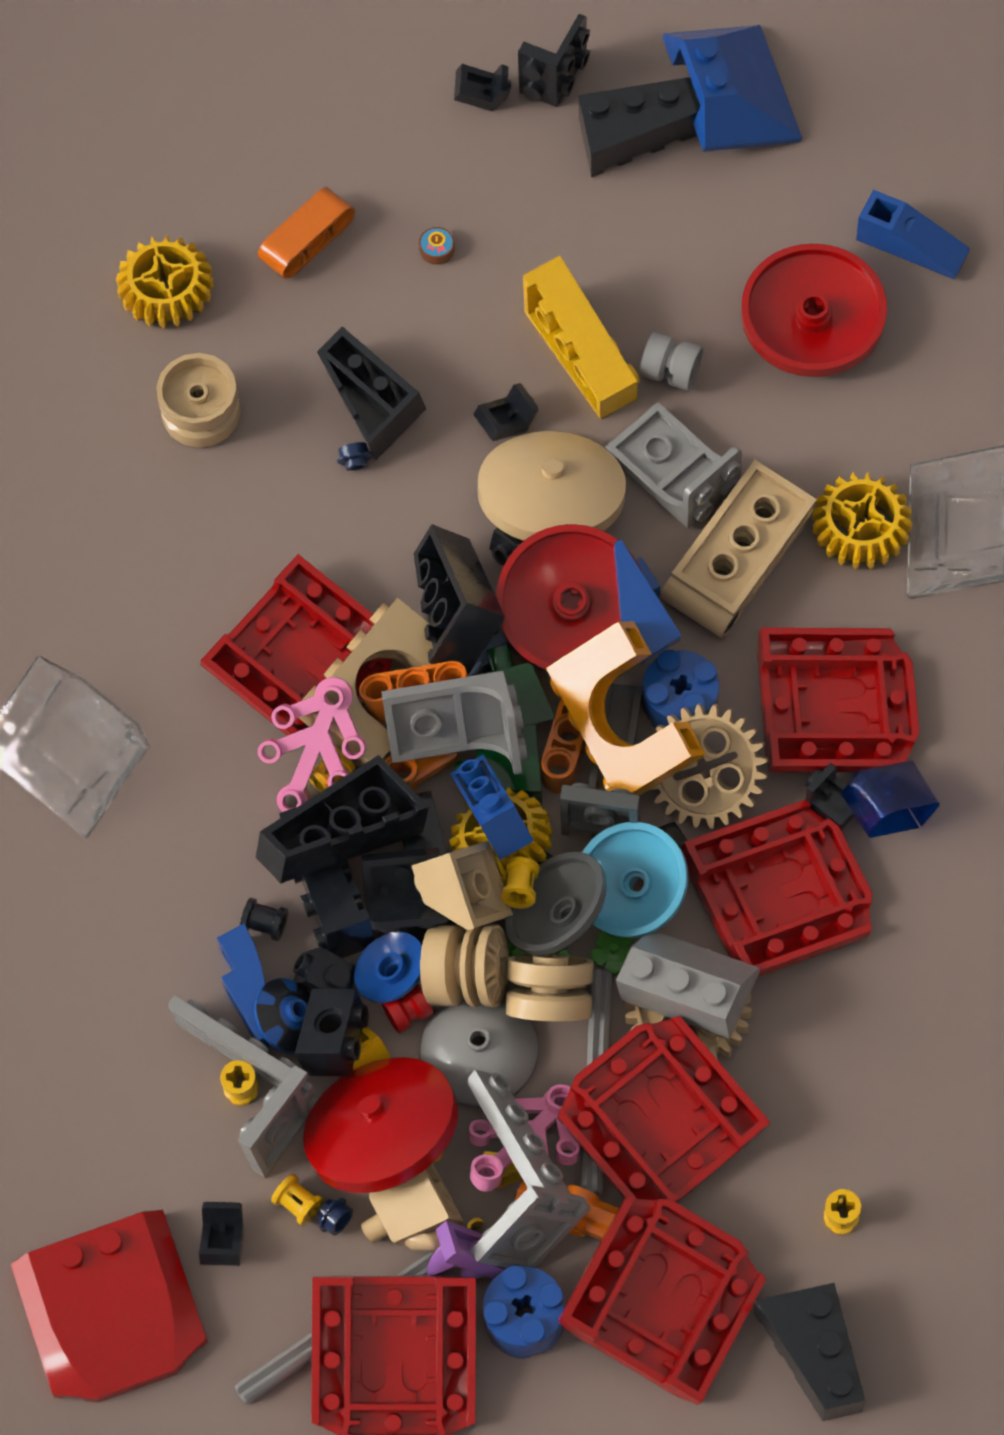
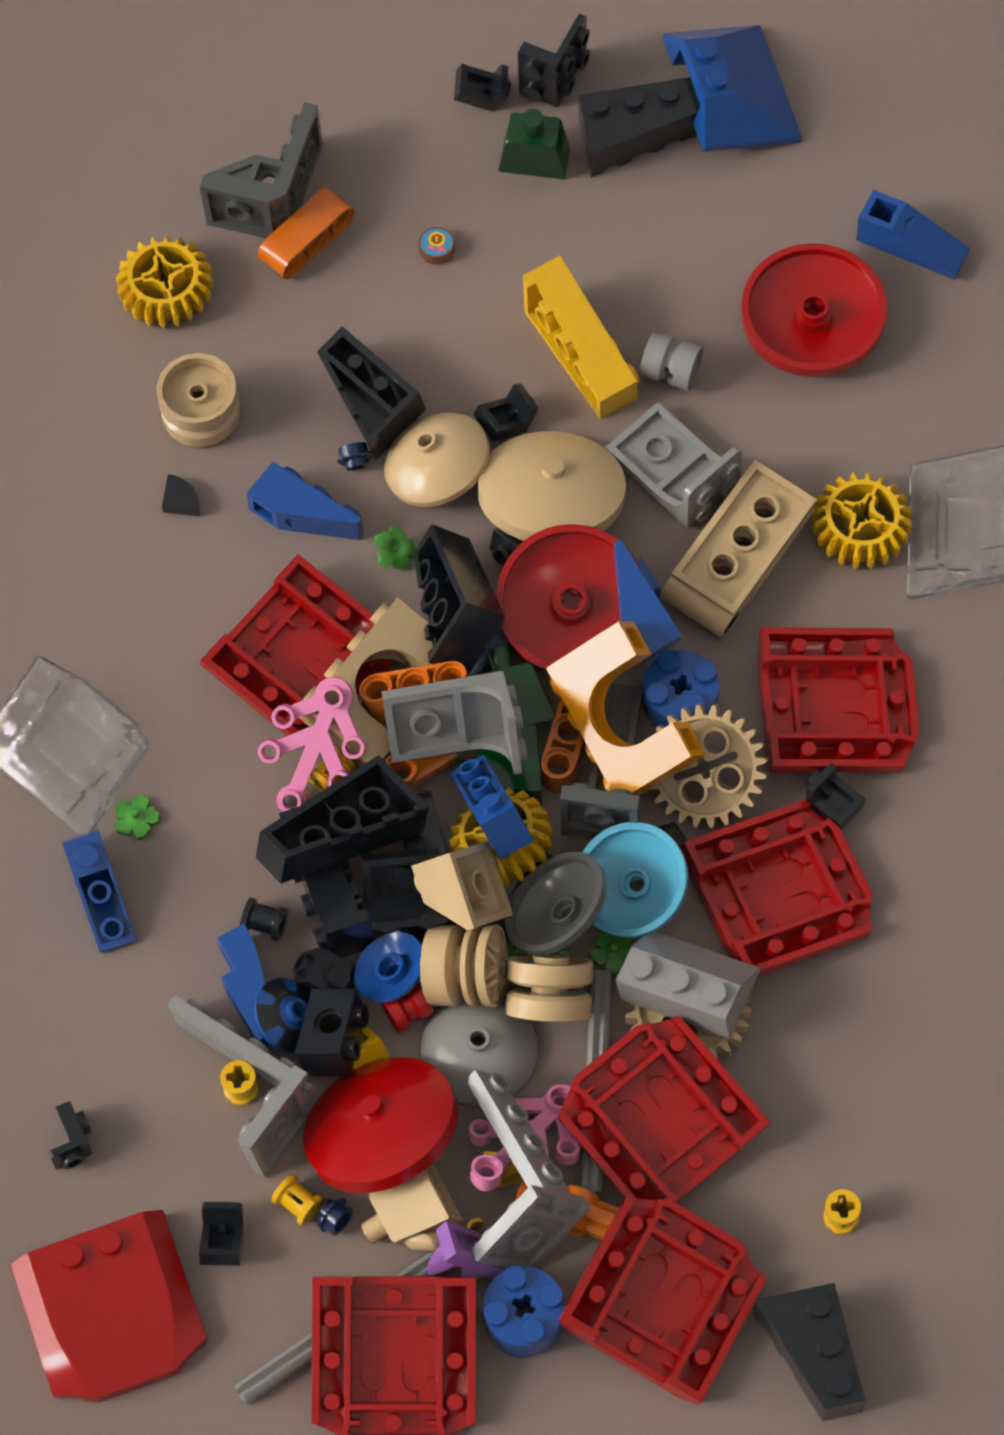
(76, 1126): none -> black bracket
(99, 890): none -> blue slope
(135, 818): none -> bright green plant
(180, 497): none -> black tile
(242, 203): none -> dark grey bracket
(296, 506): none -> blue slope
(394, 548): none -> bright green plant
(436, 459): none -> tan dish
(520, 882): yellow bush -> none
(535, 146): none -> dark green torso
(884, 794): clear blue piece -> none

